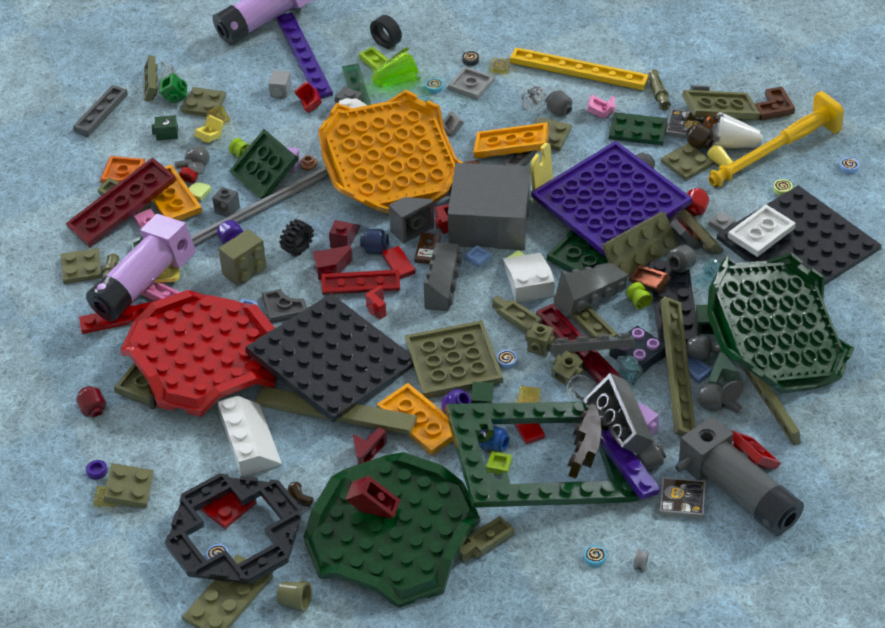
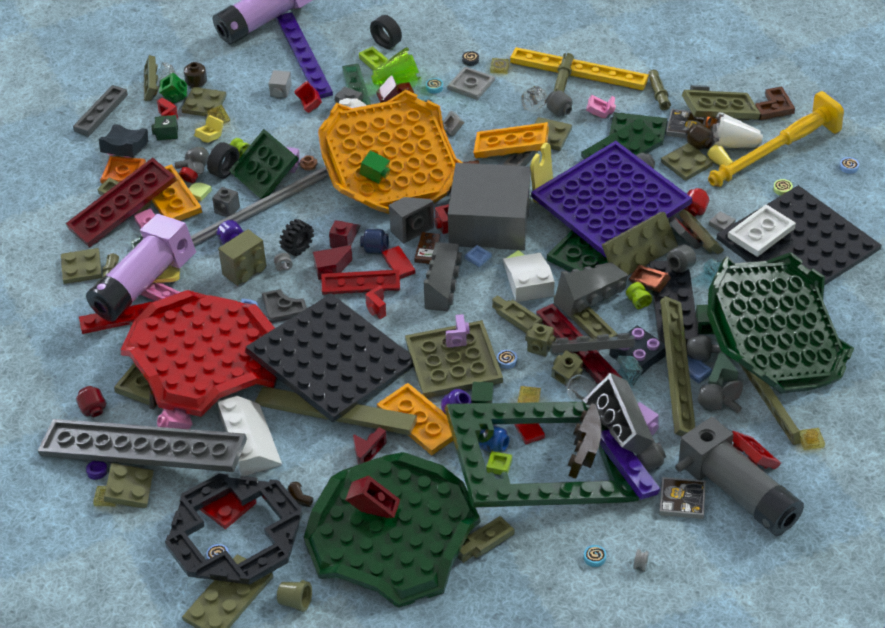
(123, 141): none -> black brick
(143, 445): none -> dark grey plate
(166, 108): none -> red bracket
(174, 419): none -> bright pink bracket
(195, 74): none -> dark brown head
(216, 158): none -> black tyre
(281, 257): none -> light grey bush
(375, 167): none -> green brick
(390, 89): none -> slope
(458, 337): none -> lavender bracket
(564, 71): none -> olive pin
(635, 137): none -> dark green plate
(811, 439): none -> clear yellow plate

